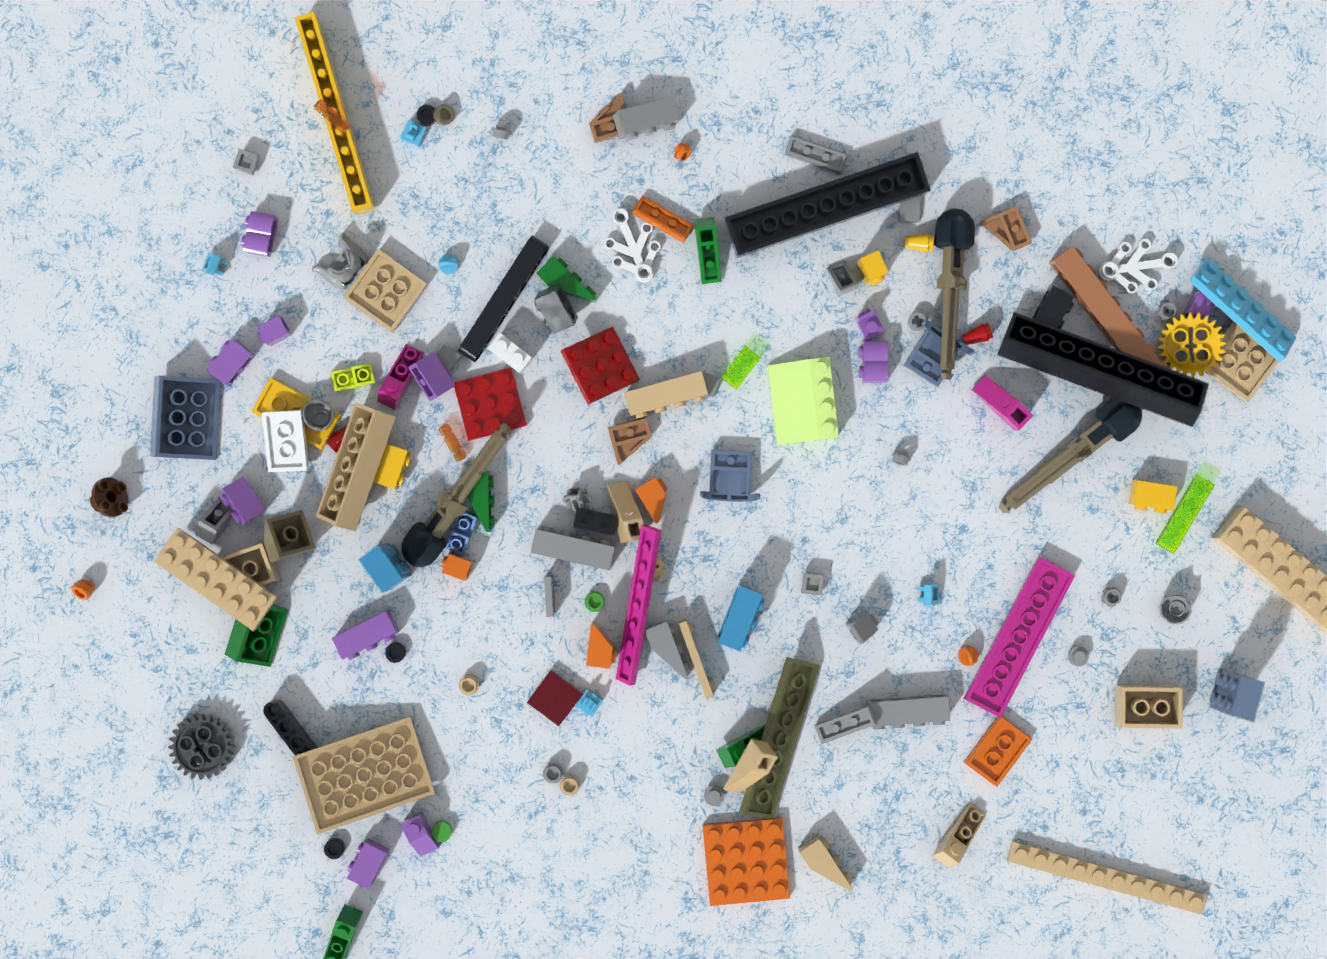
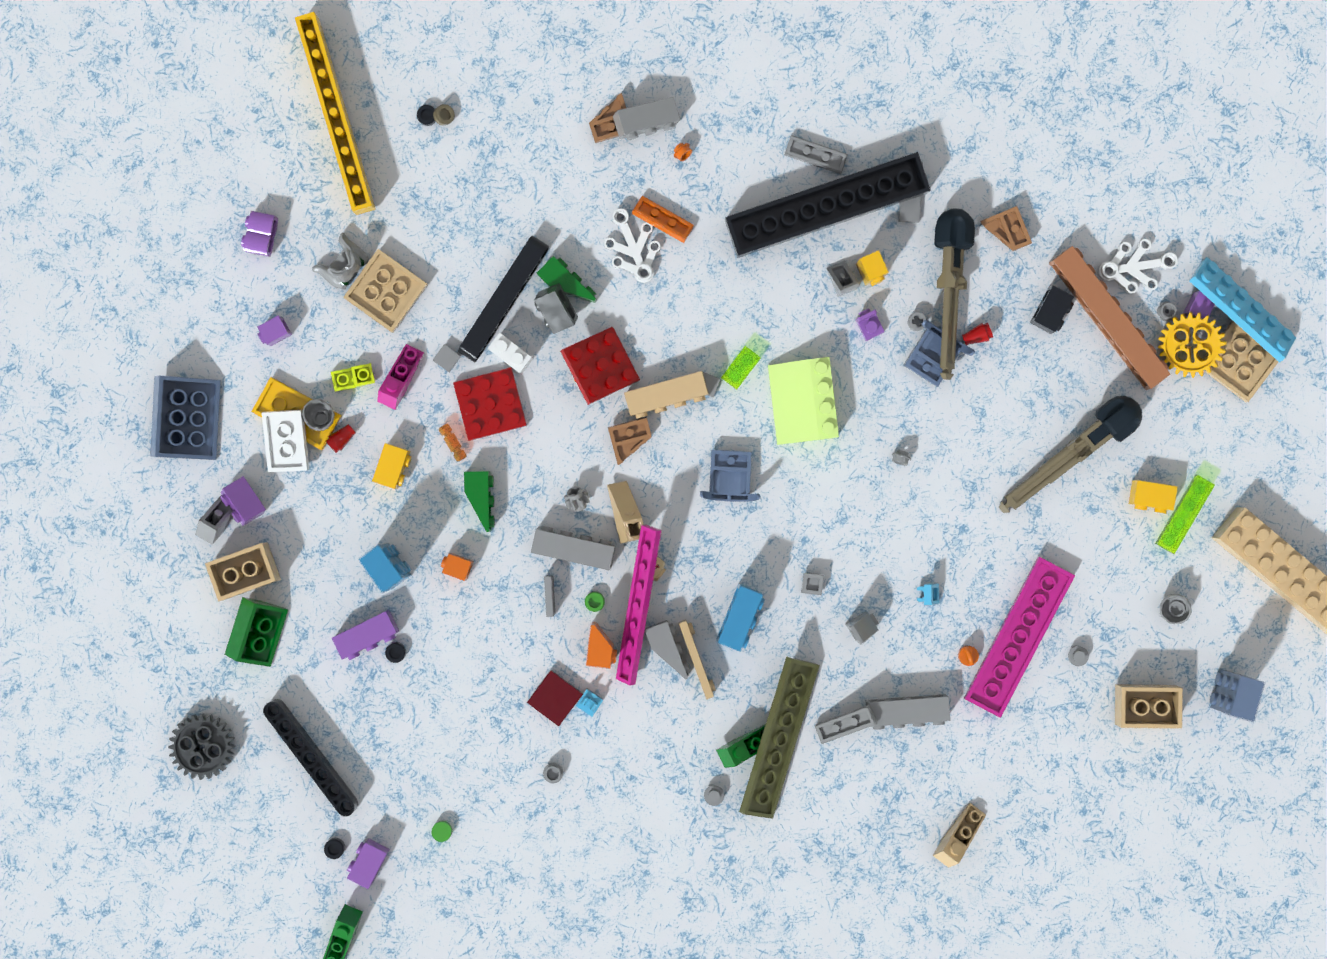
(83, 589): orange tile -> none
(109, 497): reddish brown plate -> none
(211, 264): medium azure tile -> none
(216, 579): tan plate -> none
(230, 362): medium lavender brick -> none
(246, 161): light grey plate -> none
(287, 536): dark tan slope -> none
(332, 116): clear orange axle -> none
(355, 467): tan brick -> none
(363, 775): tan plate -> none
(413, 133): medium azure tile -> none
(419, 834): medium lavender slope -> none
(426, 541): piece -> none
(432, 376): medium lavender brick -> none
(448, 264): medium azure tile -> none
(461, 532): medium blue slope -> none
(469, 685): tan plate -> none
(501, 131): light grey plate -> none
(569, 785): tan plate -> none
(595, 521): black bracket -> none
(653, 497): orange slope -> none
(707, 250): green slope -> none
(746, 861): orange plate -> none
(752, 766): tan slope -> none
(819, 860): tan slope -> none
(874, 362): medium lavender brick -> none
(920, 242): yellow cone -> none
(998, 750): orange tile -> none
(1002, 403): dark pink slope -> none
(1104, 369): black brick -> none
(1106, 877): tan plate -> none
(1116, 596): light grey plate -> none

